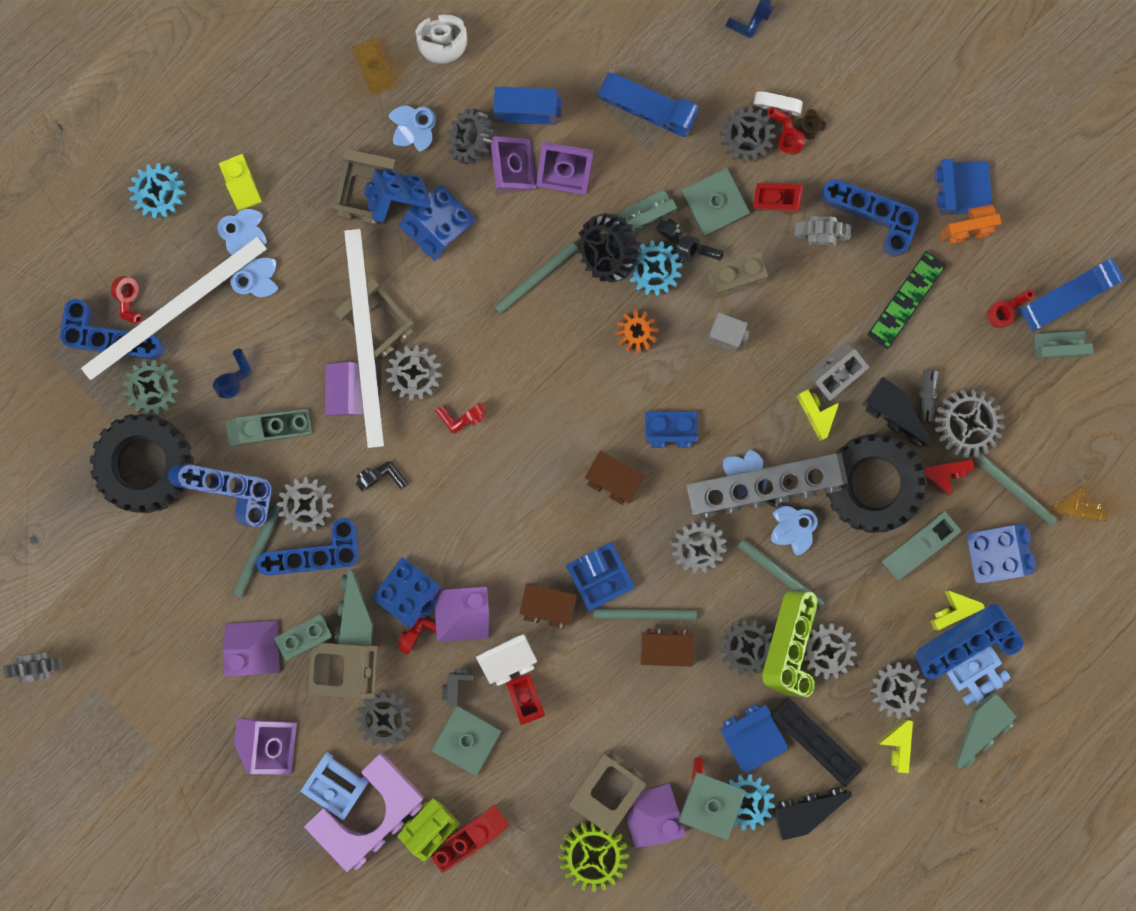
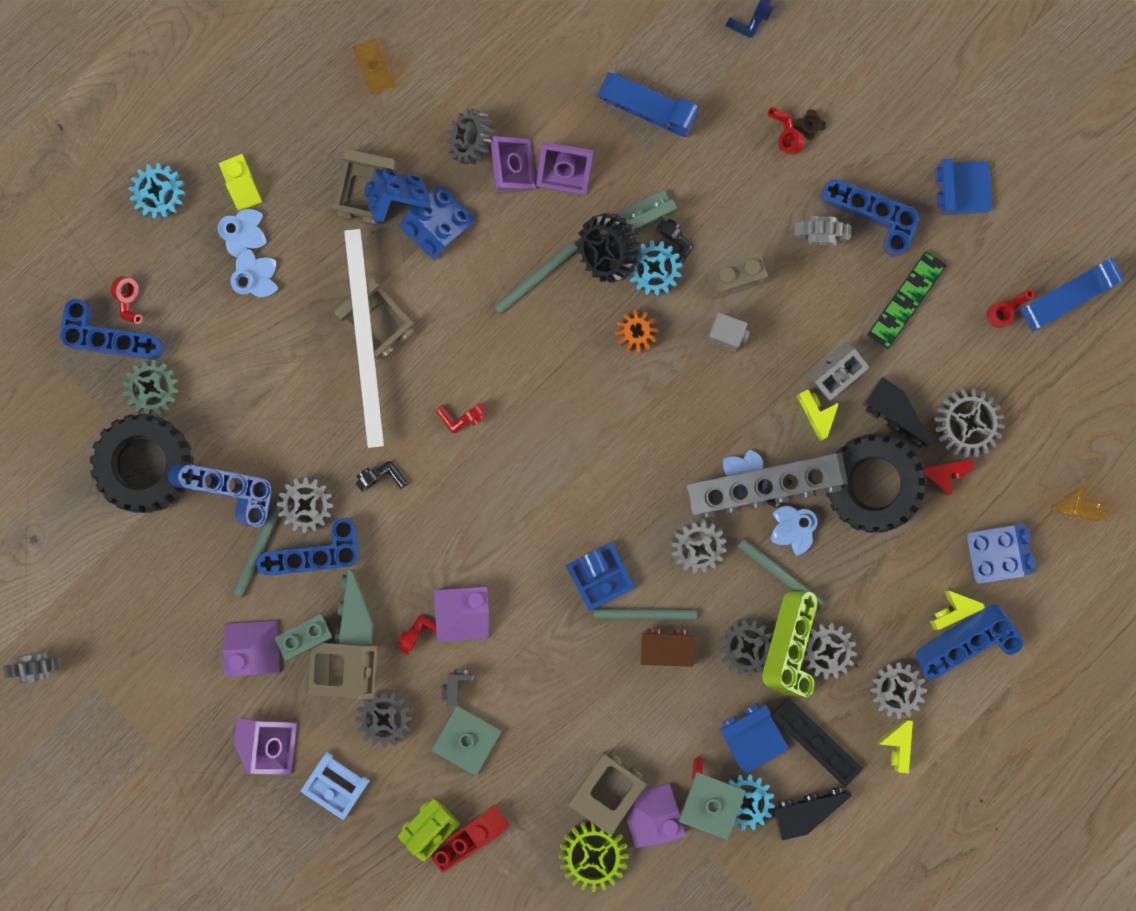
(173, 308): white sticker -> none
(229, 384): clear blue plate -> none
(268, 427): sand green slope -> none
(343, 390): medium lavender slope -> none
(349, 846): lavender arch -> none
(407, 593): blue plate -> none
(409, 128): light blue plate -> none
(415, 361): light grey gear -> none
(442, 39): white cylinder -> none
(507, 659): white slope -> none
(525, 699): red slope -> none
(526, 105): blue window -> none
(547, 605): reddish brown brick -> none
(613, 477): reddish brown brick -> none
(671, 428): blue bracket -> none
(690, 246): black plate -> none
(715, 202): sand green plate -> none
(754, 142): dark grey gear -> none
(778, 197): red slope -> none
(789, 105): white beam -> none
(921, 545): sand green slope -> none
(928, 395): dark grey pin -> none
(973, 669): light blue plate -> none
(980, 224): orange plate -> none
(984, 724): sand green slope -> none
(1014, 488): sand green bar -> none
(1061, 345): sand green bracket -> none

